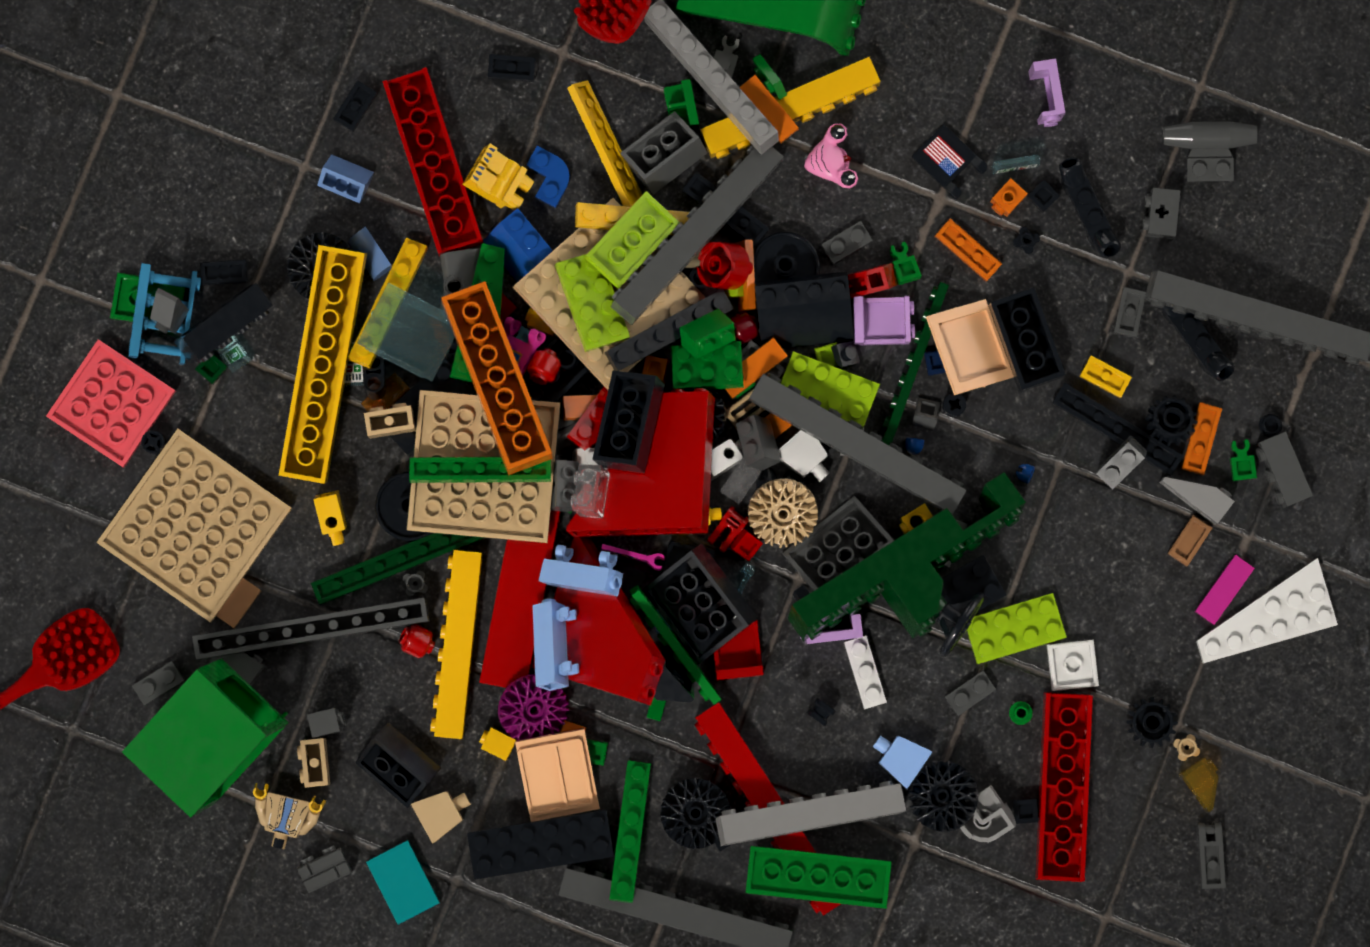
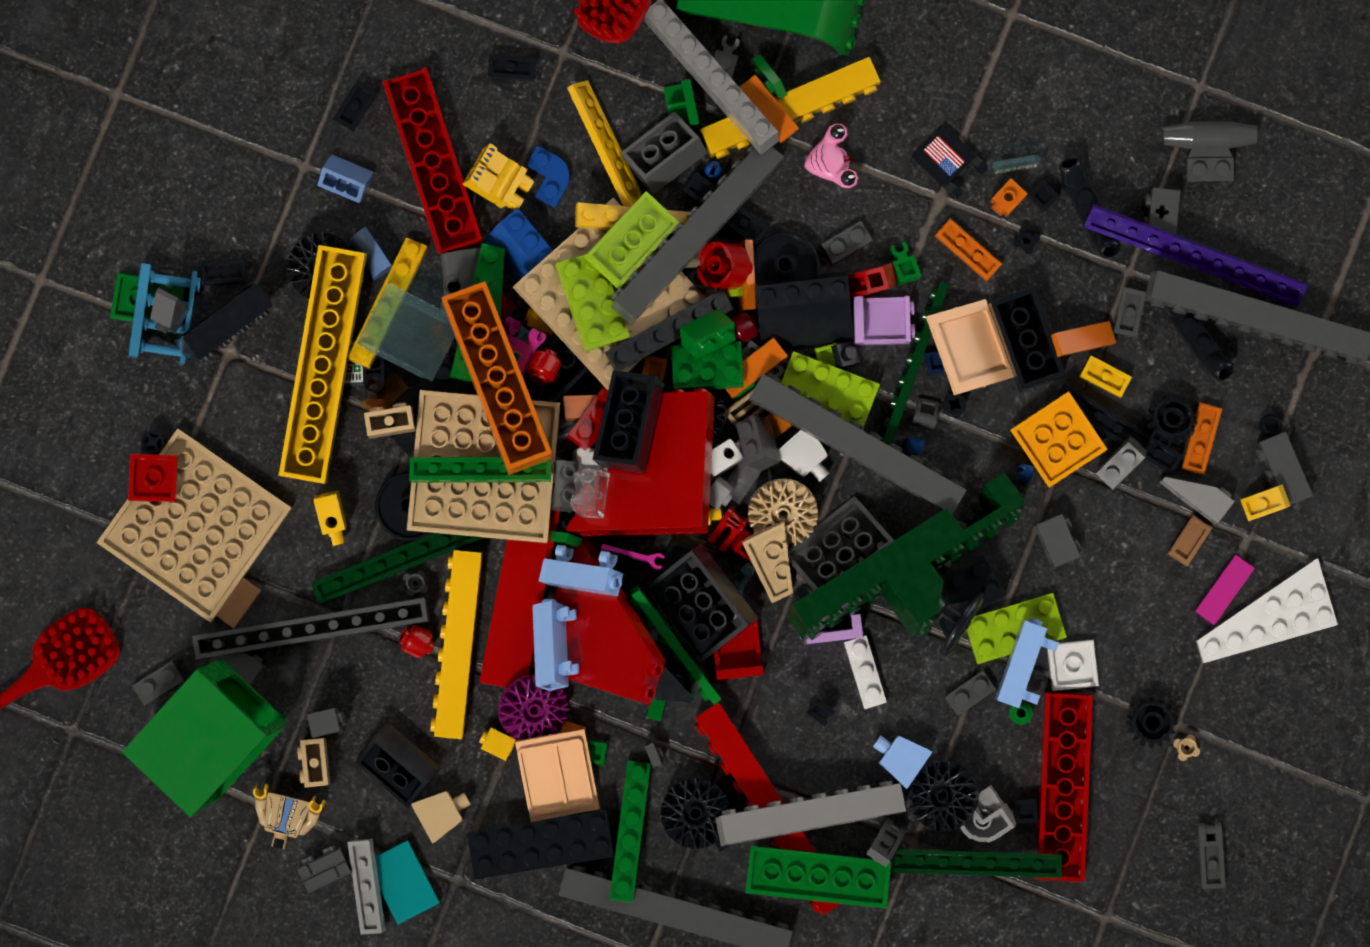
(111, 403): coral plate -> none
(153, 478): none -> red plate
(211, 369): dark green plate -> none
(234, 355): clear light blue tile -> none
(366, 886): none -> light grey plate
(565, 539): none -> green tile
(655, 754): none -> dark grey plate
(718, 173): none -> blue hinge
(720, 493): none -> light grey plate
(770, 559): none -> tan wing
(886, 842): none -> dark grey plate
(922, 512): yellow brick -> none
(977, 863): none -> dark green plate
(1021, 663): none -> light blue brick
(1049, 71): lavender panel -> none
(1058, 439): none -> light orange plate
(1058, 541): none -> dark grey brick
(1083, 339): none -> orange tile
(1195, 255): none -> dark purple plate
(1202, 781): clear yellow slope -> none
(1242, 466): green plate -> none
(1265, 502): none -> yellow plate

